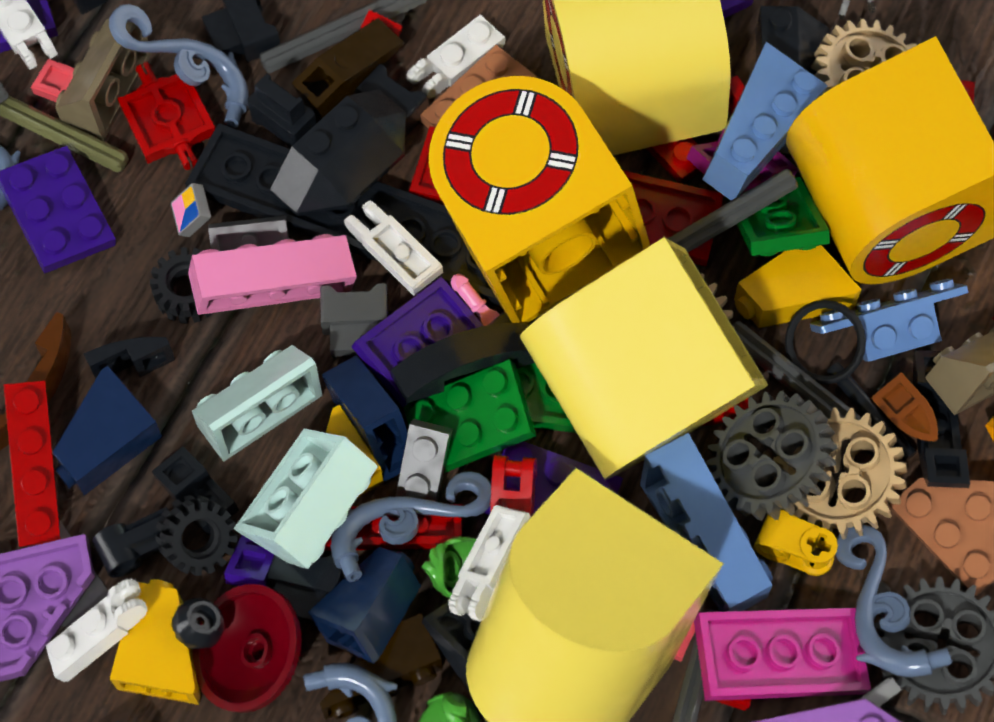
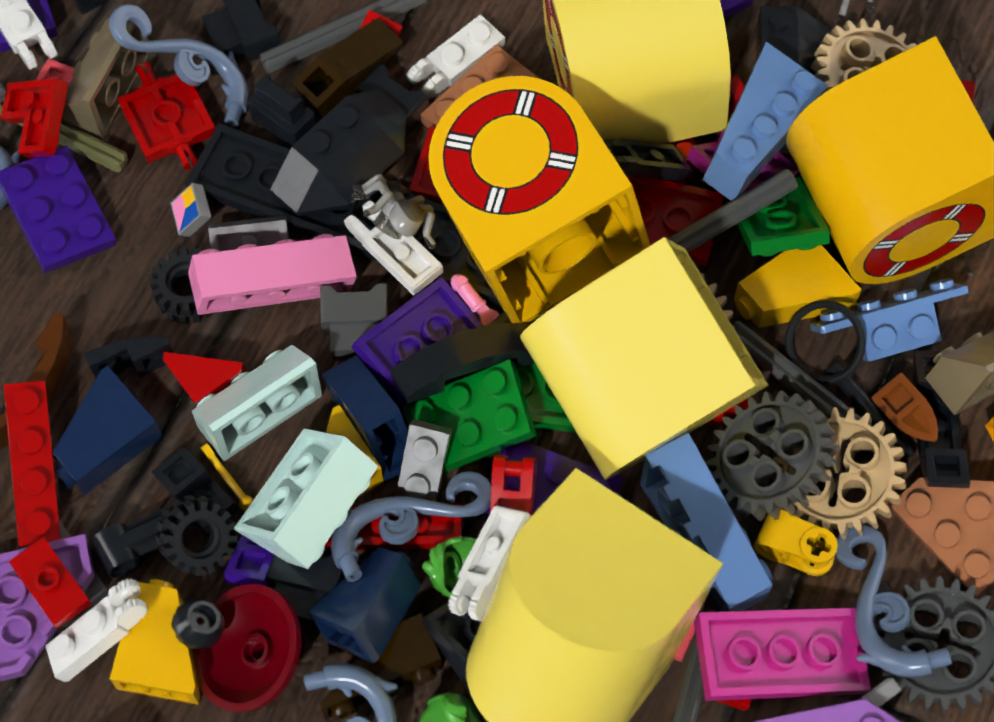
(40, 108): none -> red plate
(50, 582): none -> red plate
(202, 375): none -> red slope
(245, 500): none -> yellow hinge
(398, 215): none -> animal
(649, 159): none -> black hinge

